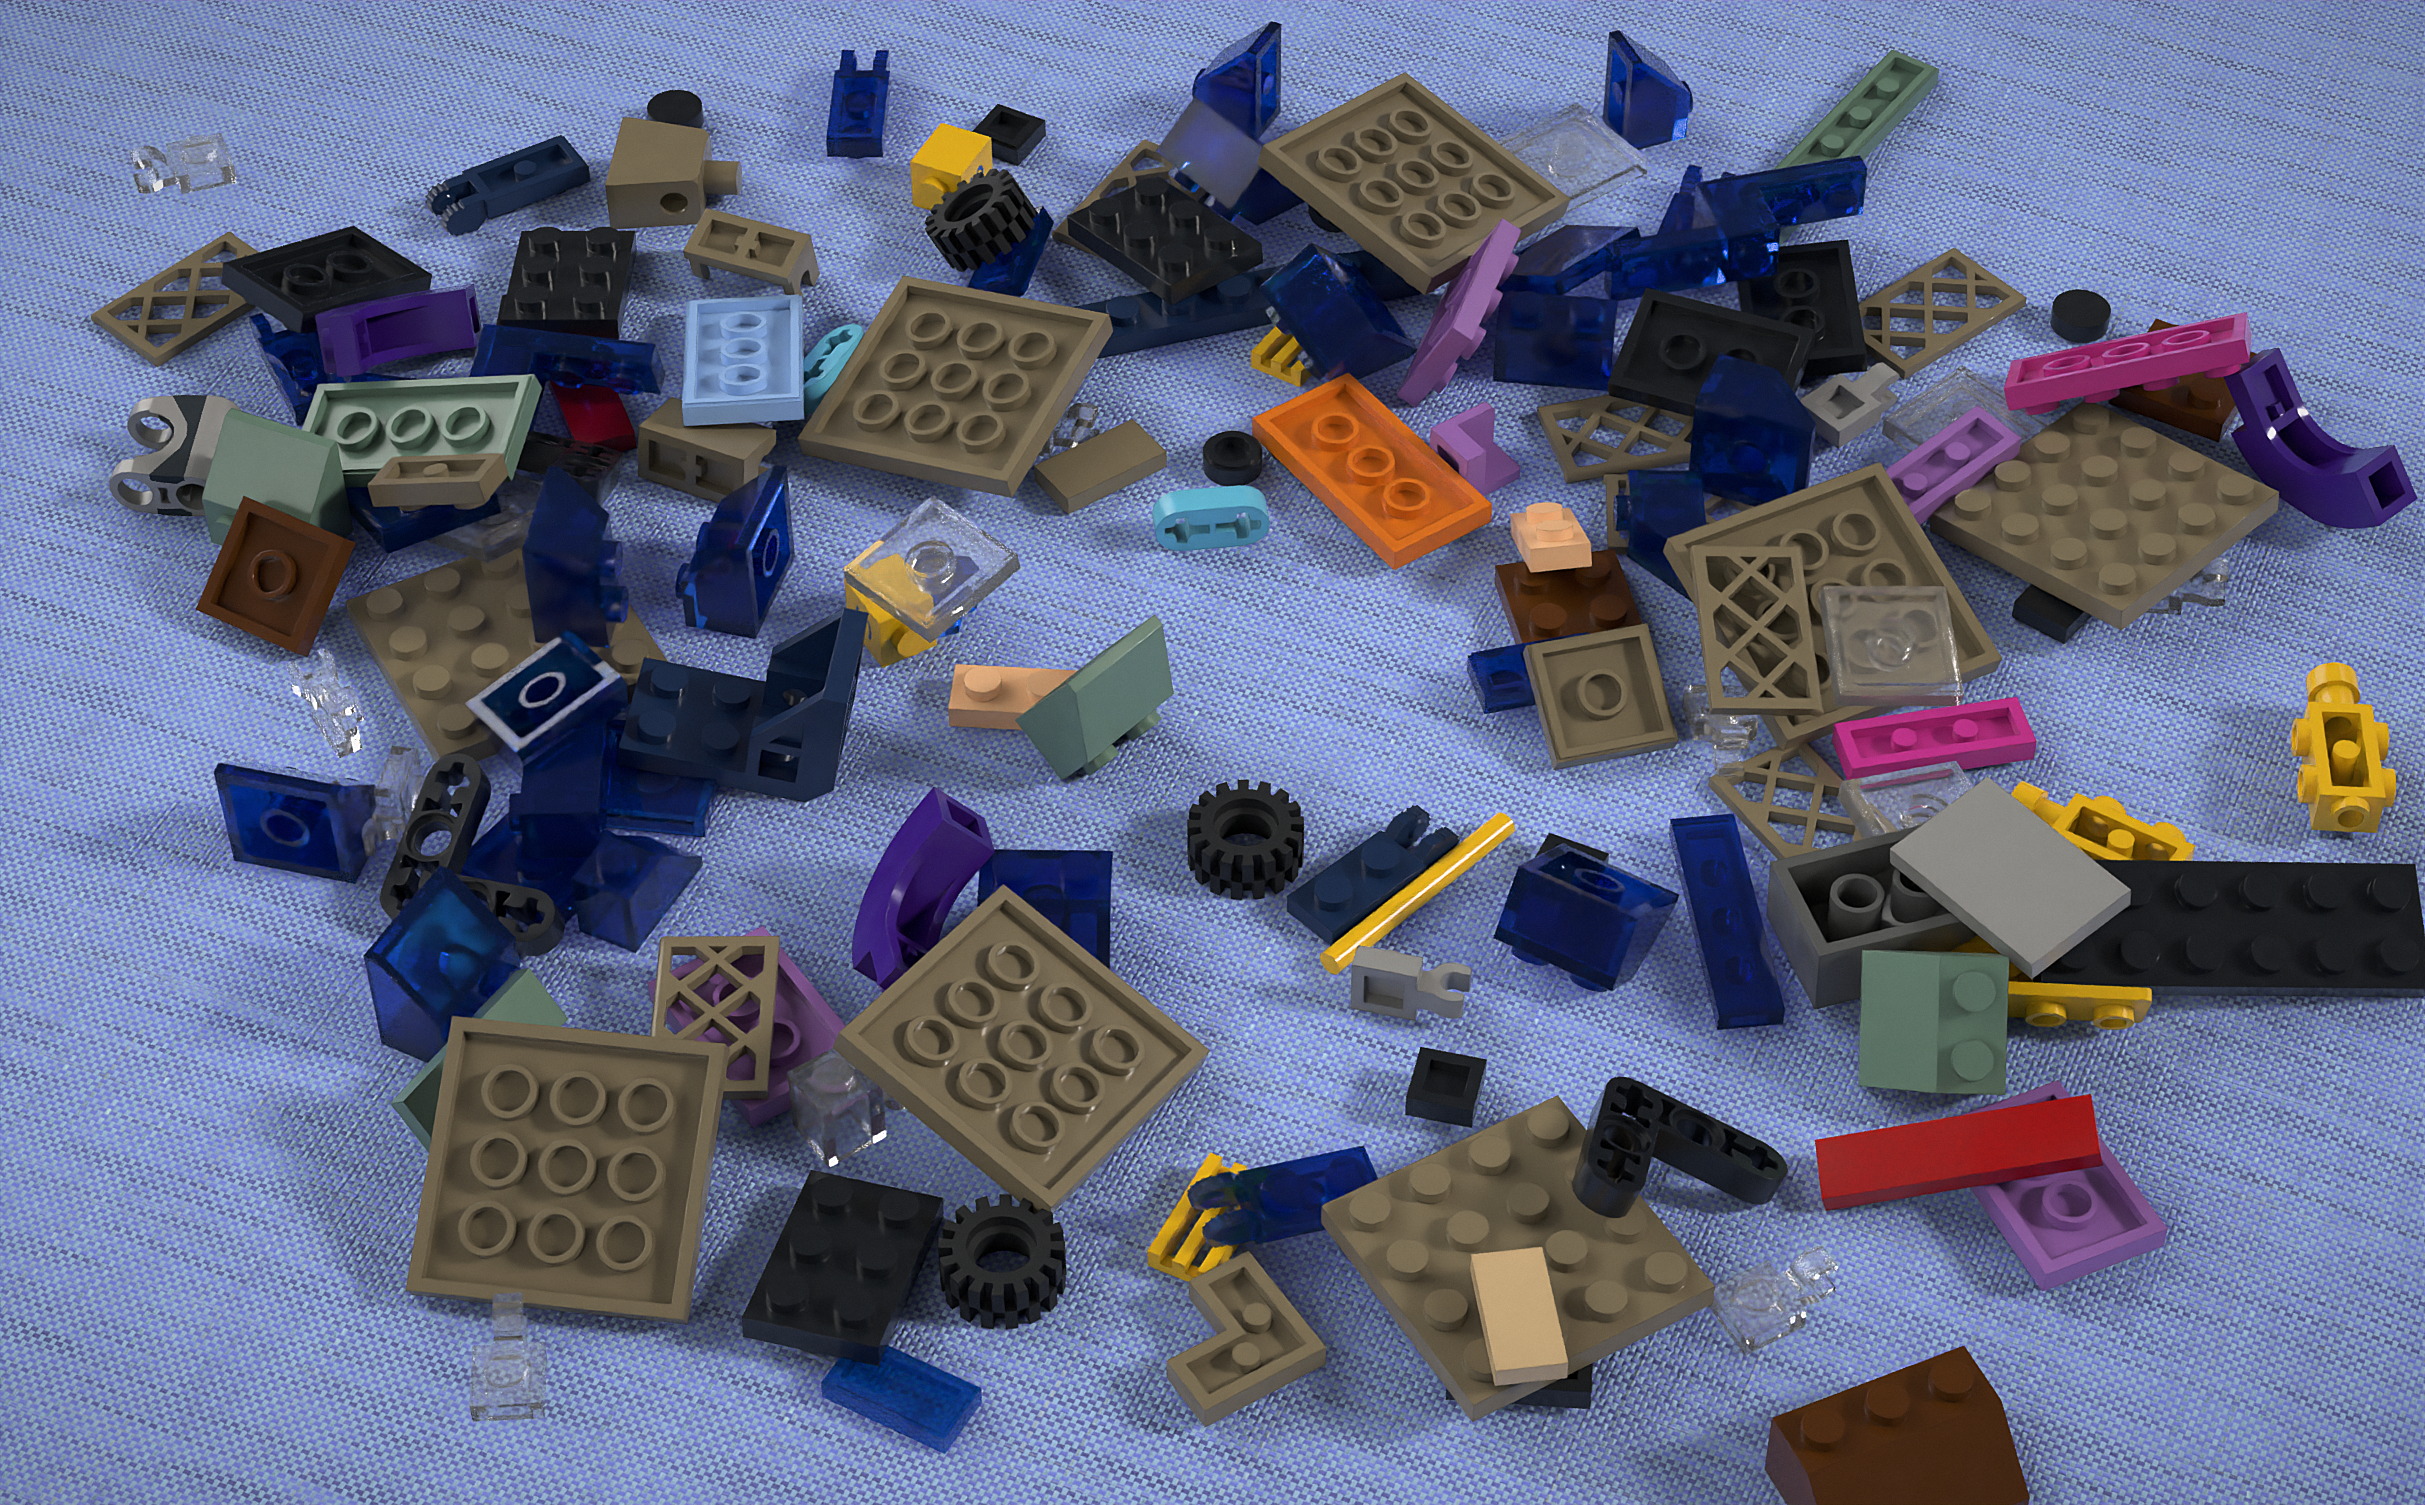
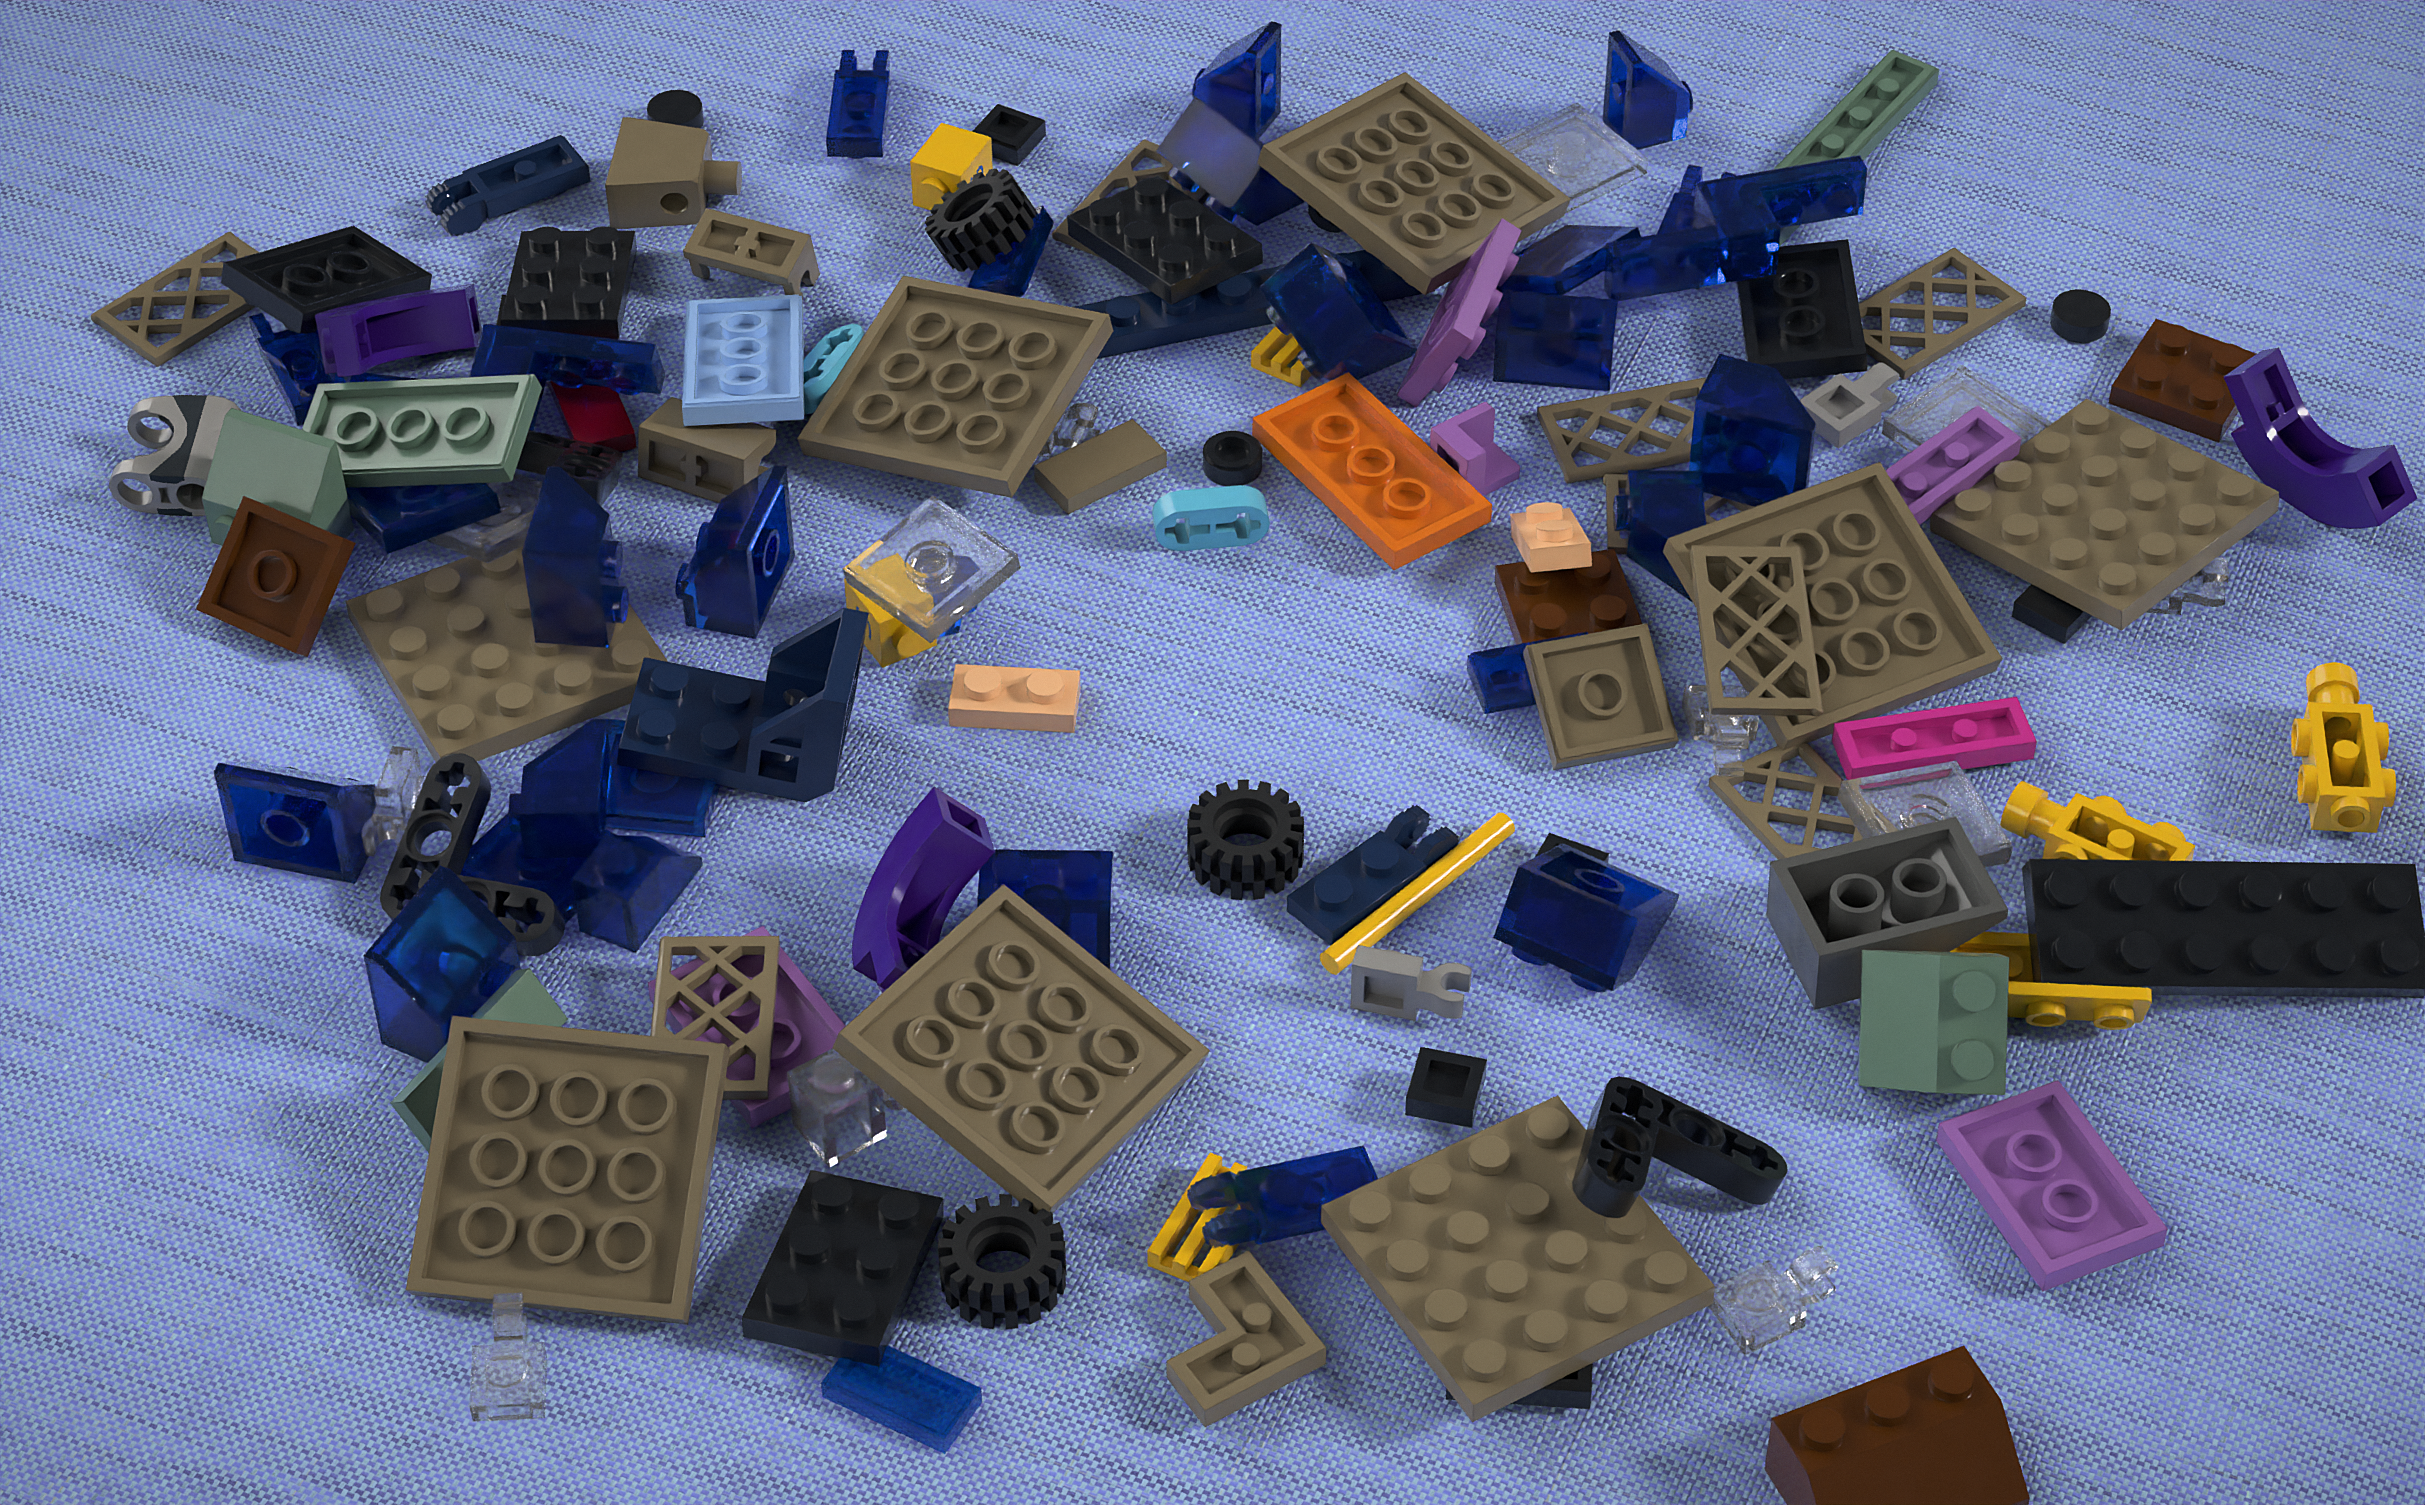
(191, 163): clear plate -> none
(332, 707): clear plate -> none
(438, 480): dark tan plate -> none
(547, 700): clear blue slope -> none
(1102, 702): sand green slope -> none
(1518, 1316): tan tile -> none
(1679, 340): black plate -> none
(1726, 922): clear blue tile -> none
(1890, 646): clear plate -> none
(1958, 1152): red tile -> none
(2010, 877): light grey tile -> none
(2145, 359): dark pink plate -> none

